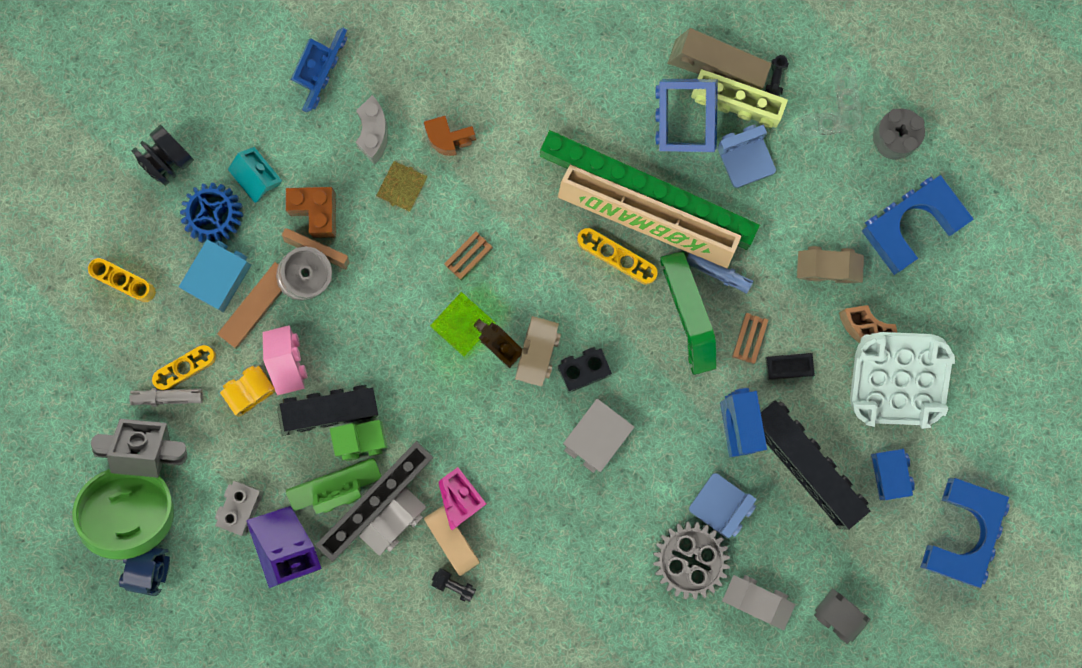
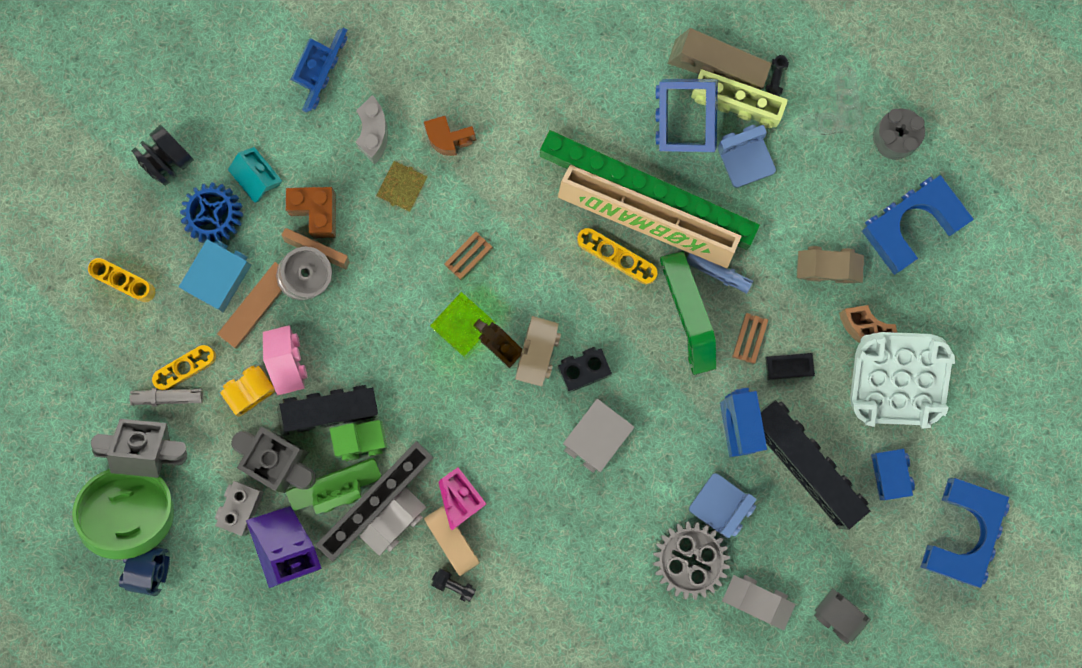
(273, 460): none -> dark grey brick

